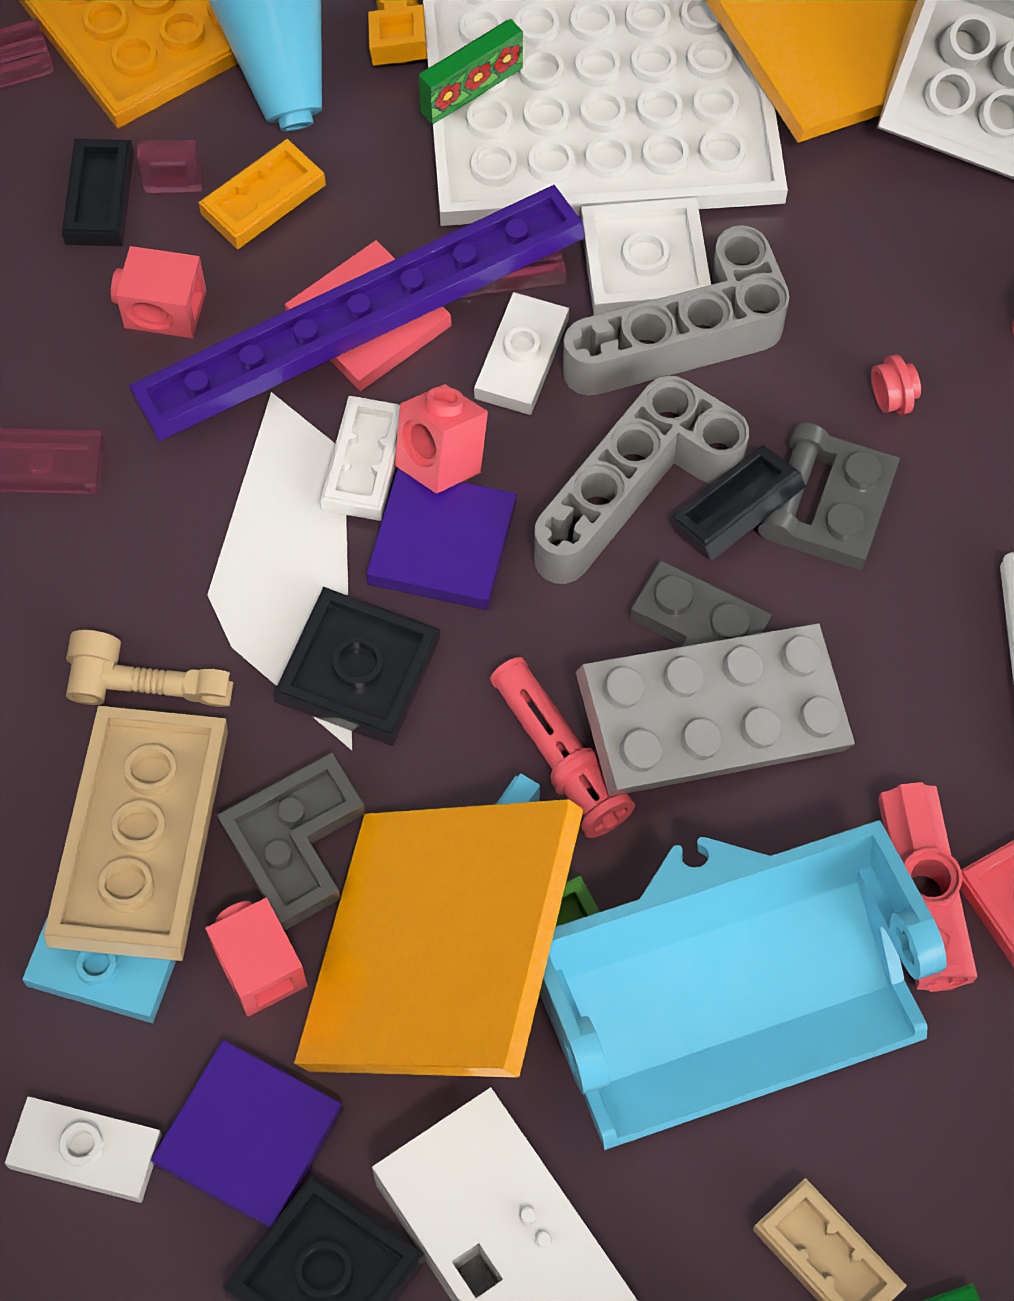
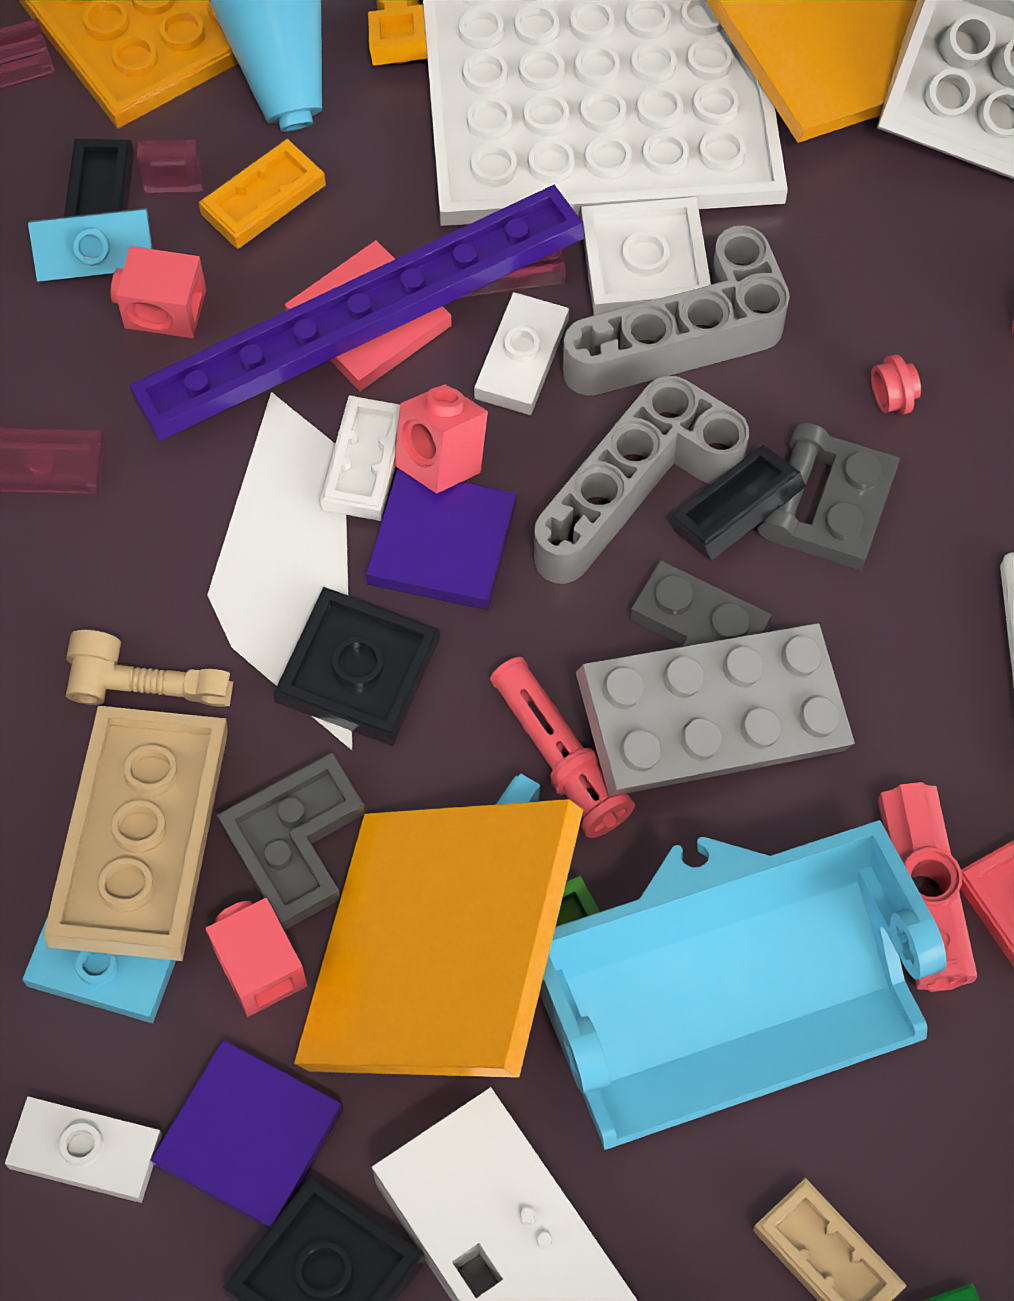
(87, 243): none -> medium azure plate
(471, 71): green tile -> none

